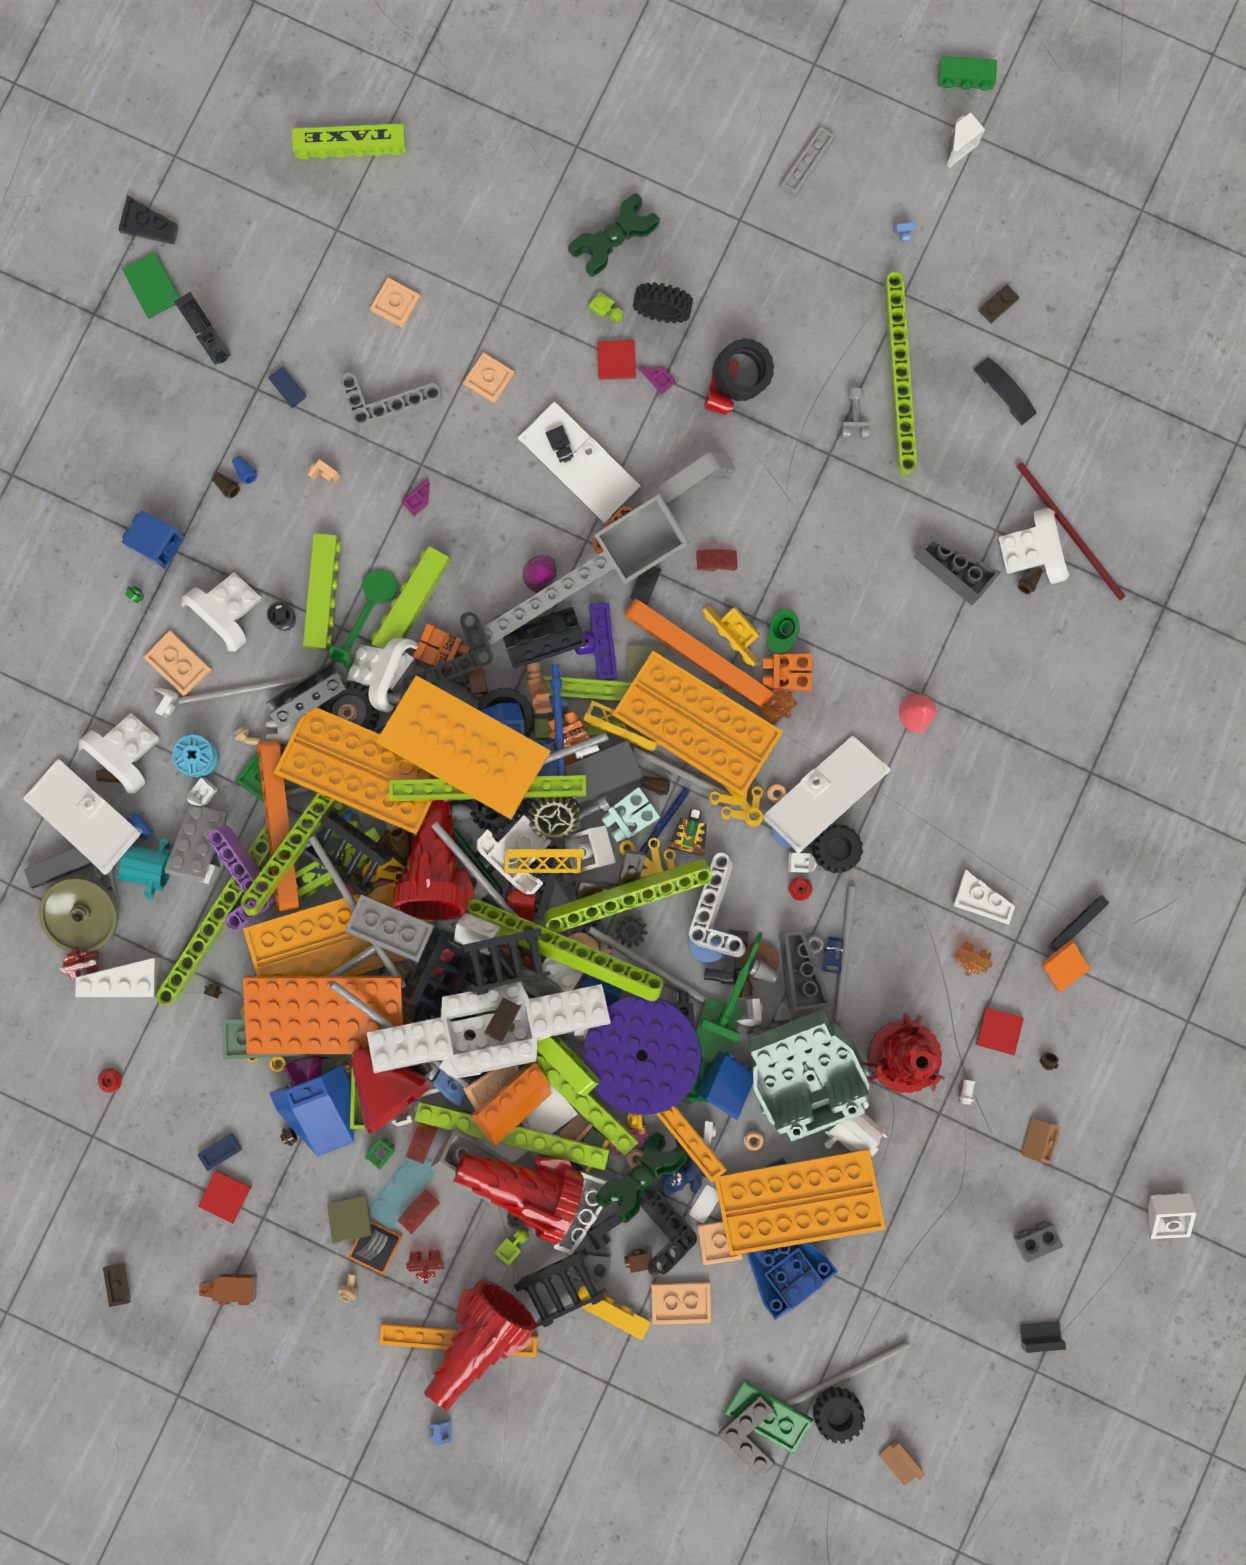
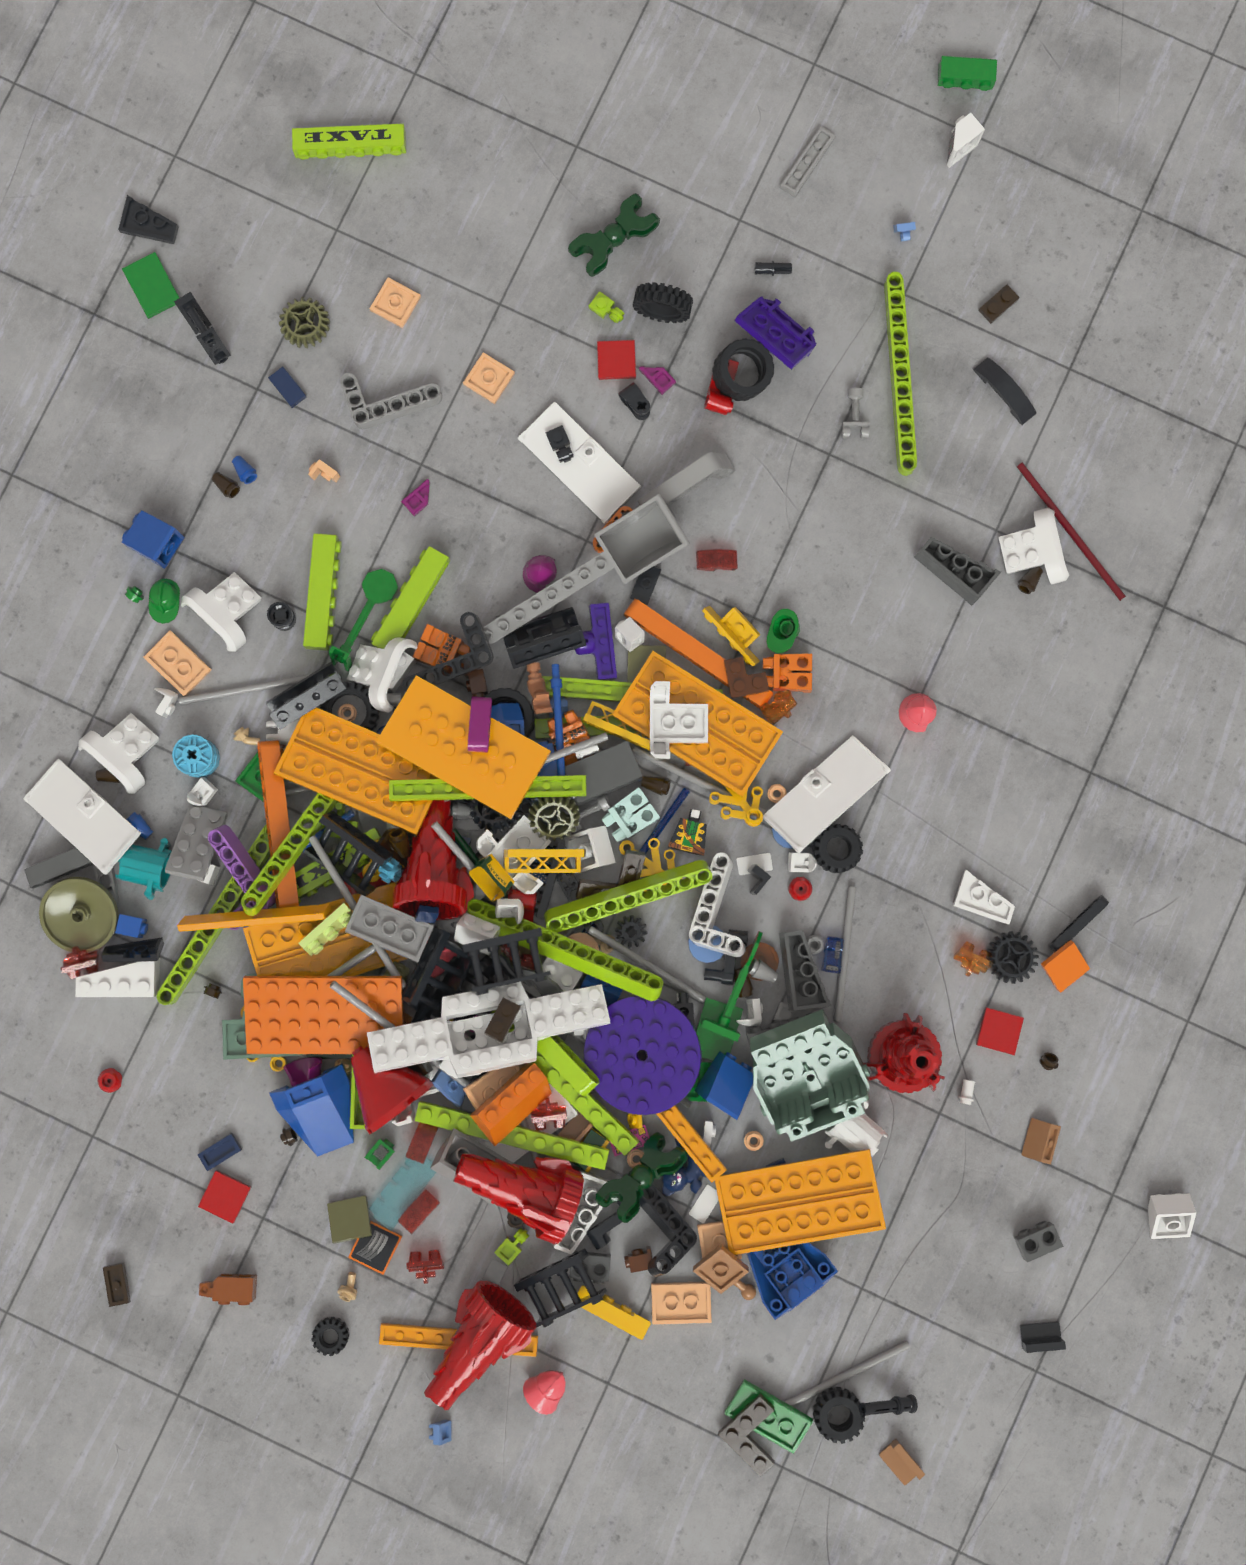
(131, 926): none -> blue brick
(134, 951): none -> black wing
(164, 600): none -> green piece
(264, 917): none -> light orange tile
(309, 308): none -> olive gear
(326, 930): none -> yellowish green plate
(326, 1348): none -> black tyre
(391, 871): none -> medium azure gear
(427, 914): none -> dark blue tile
(479, 724): none -> magenta beam
(491, 877): none -> yellow piece
(509, 908): none -> white plate
(544, 1391): none -> coral helmet
(549, 1112): none -> clear red hips
(629, 634): none -> white brick
(634, 399): none -> black piece
(674, 721): none -> white piece
(724, 1269): none -> medium nougat plate
(742, 684): none -> reddish brown plate
(759, 874): none -> black panel
(762, 860): none -> white sticker
(773, 268): none -> black axle
(777, 331): none -> dark purple plate
(895, 1405): none -> black pin
(1015, 965): none -> black gear

